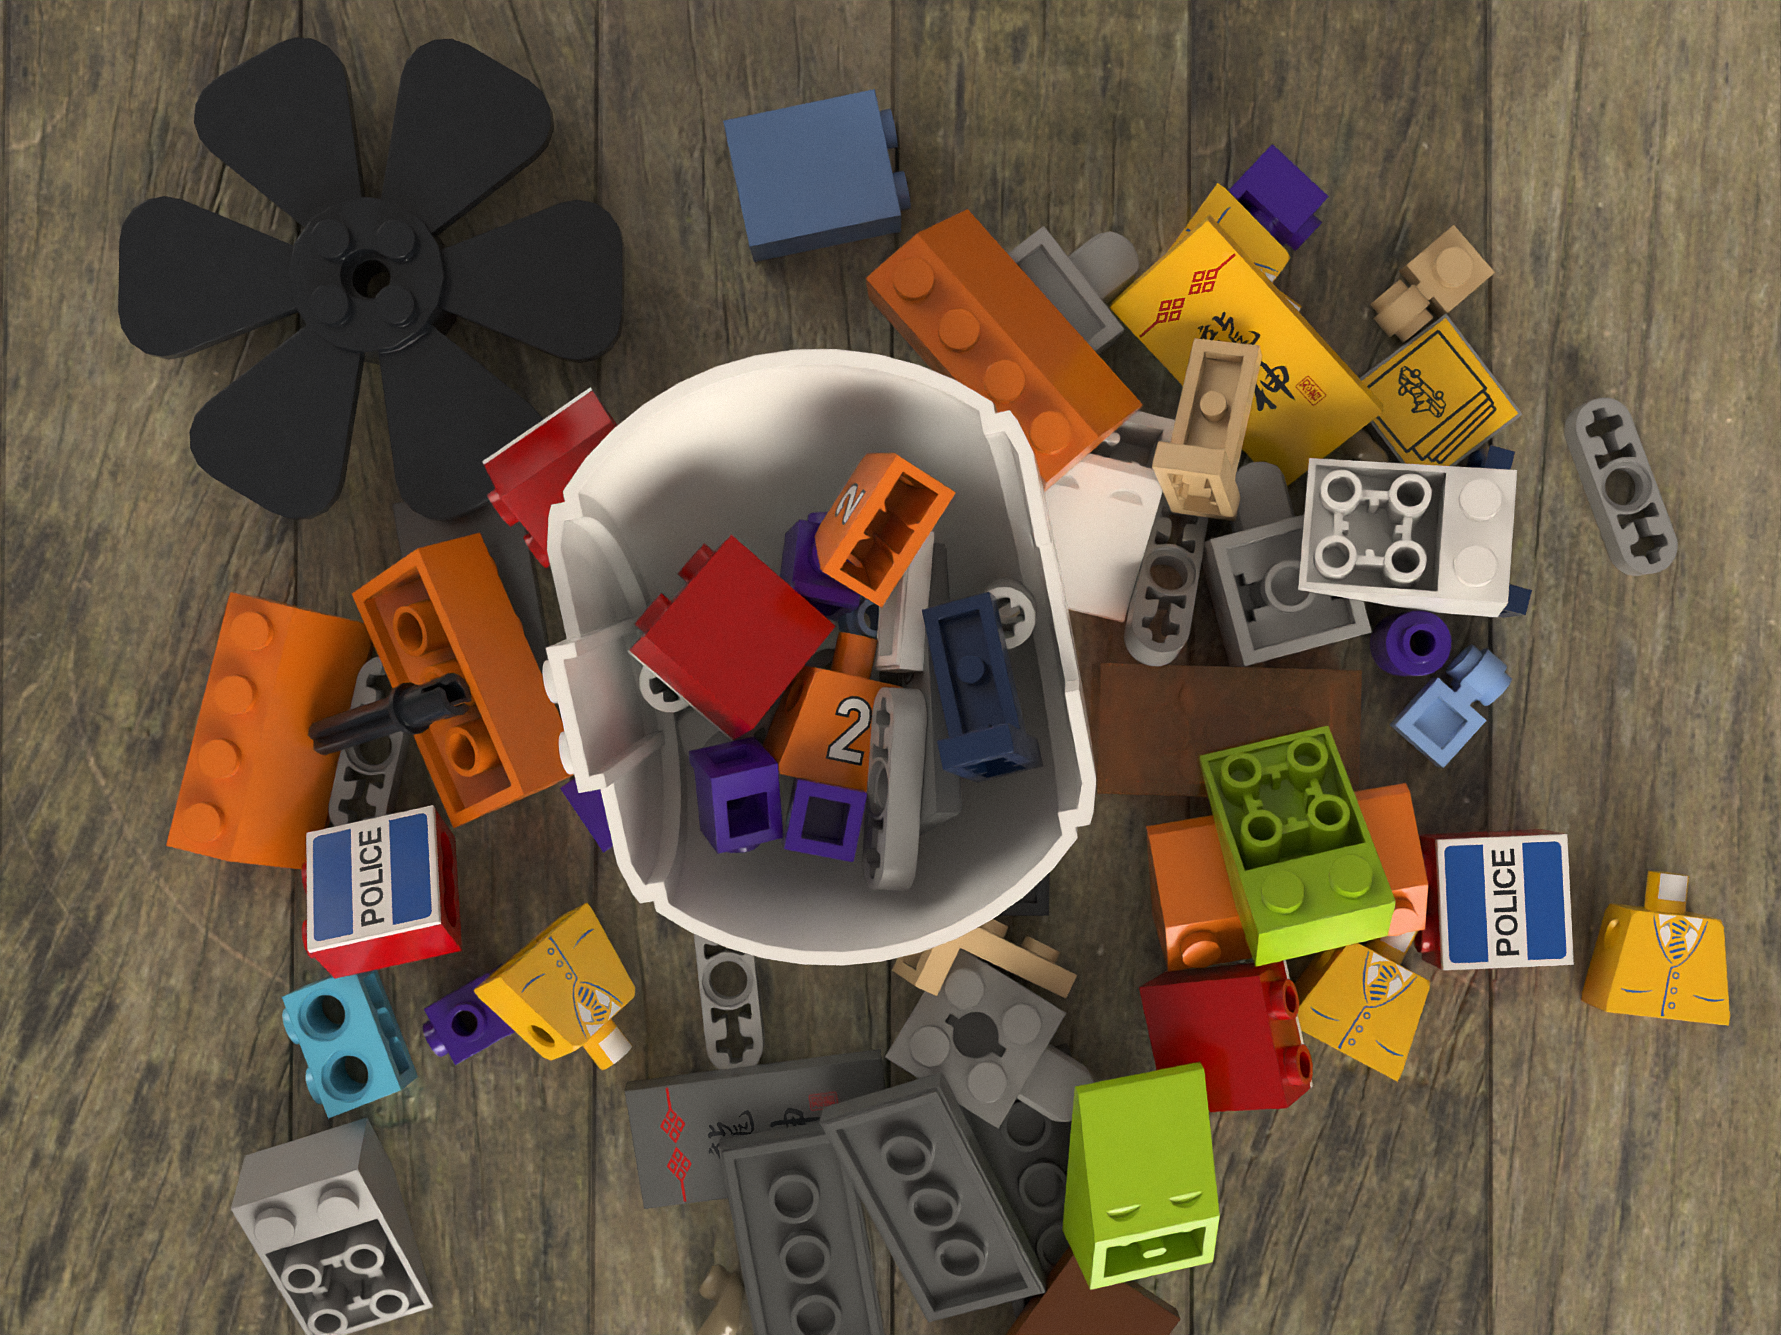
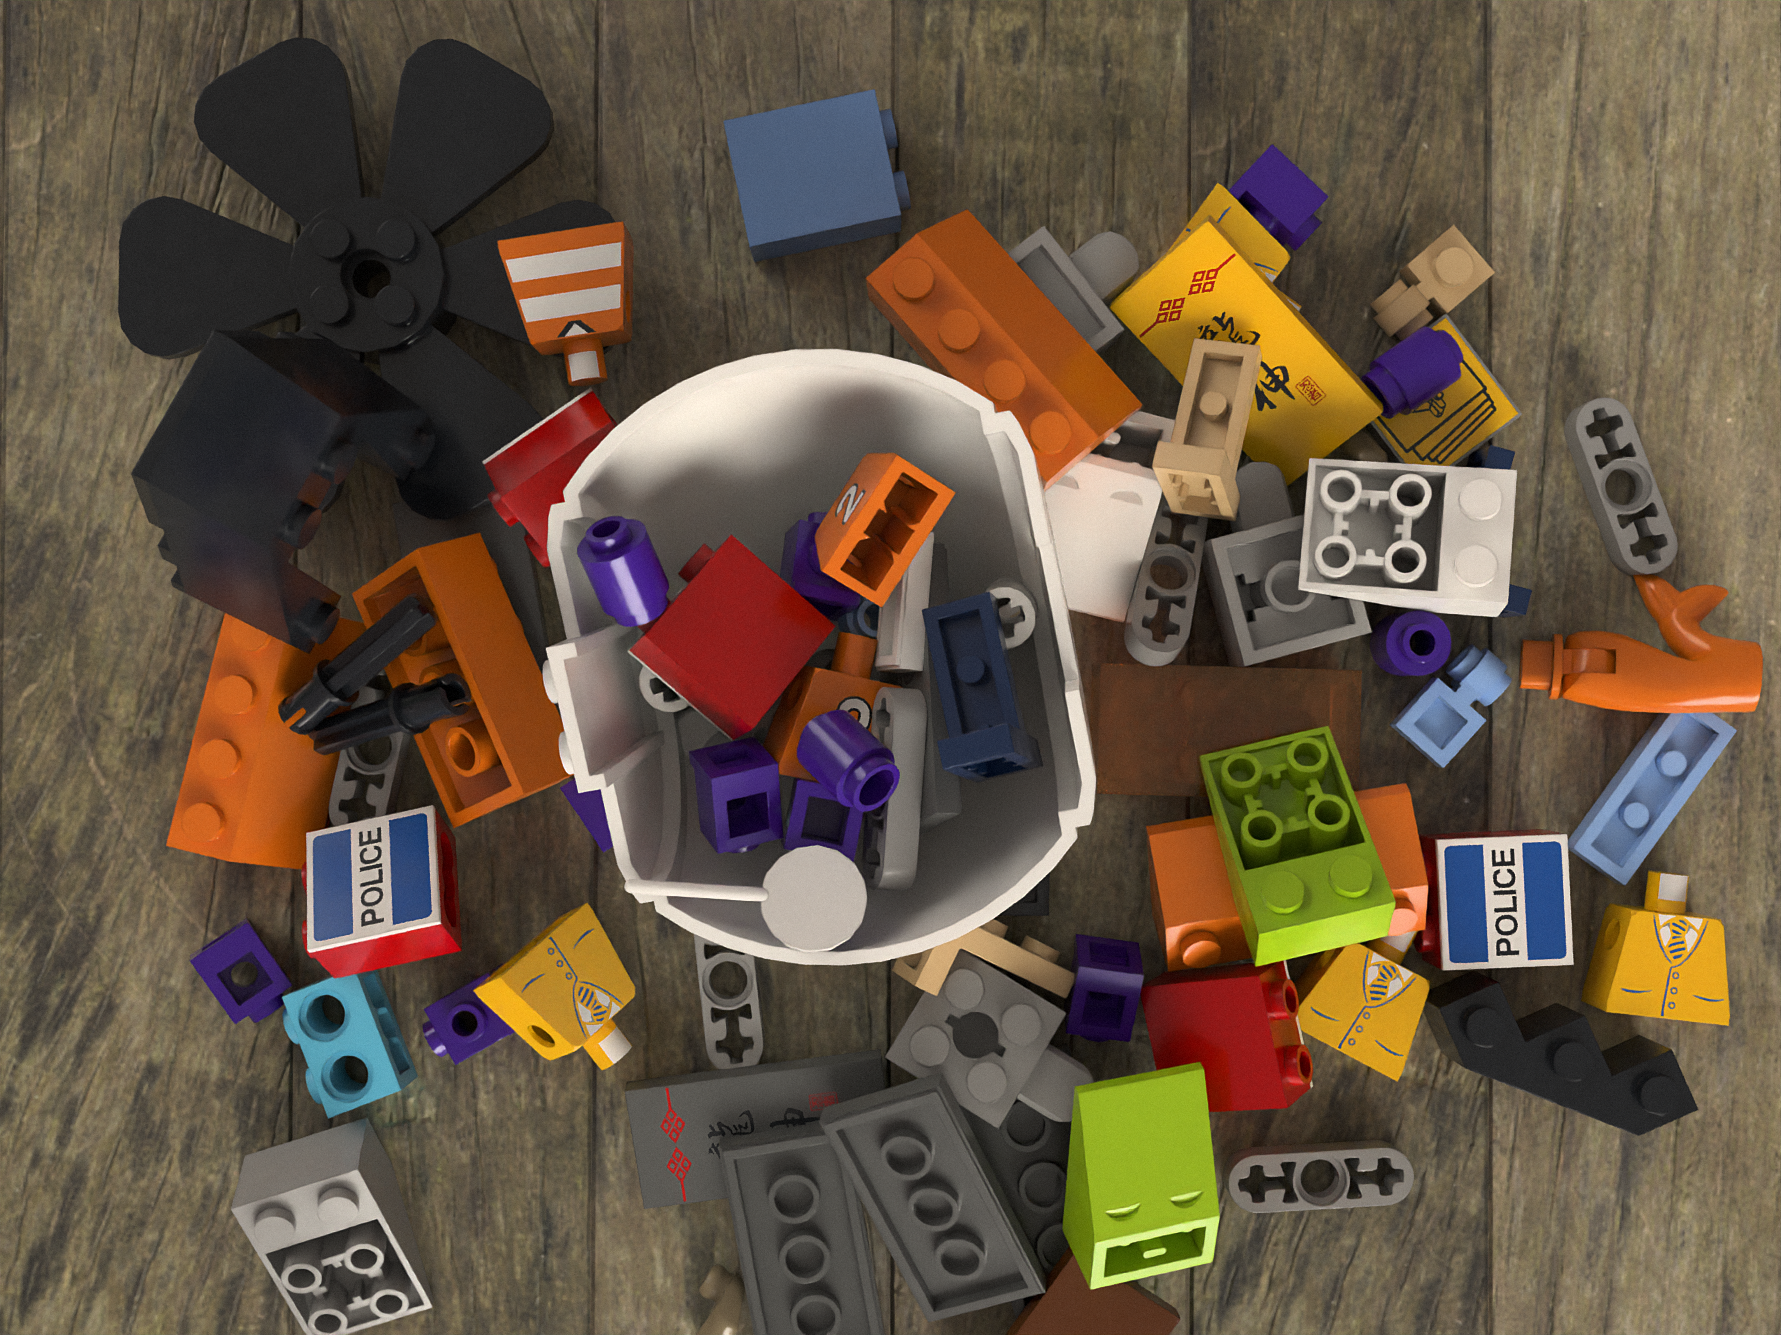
(221, 955): none -> dark purple brick
(250, 461): none -> black wedge
(339, 680): none -> black axle
(574, 294): none -> orange torso
(624, 570): none -> dark purple brick
(807, 897): none -> white piece
(848, 760): none -> dark purple brick
(1104, 988): none -> dark purple brick
(1362, 1156): none -> light grey beam
(1414, 371): none -> dark purple brick
(1557, 1056): none -> black brick
(1635, 677): none -> orange piece
(1648, 792): none -> light blue plate

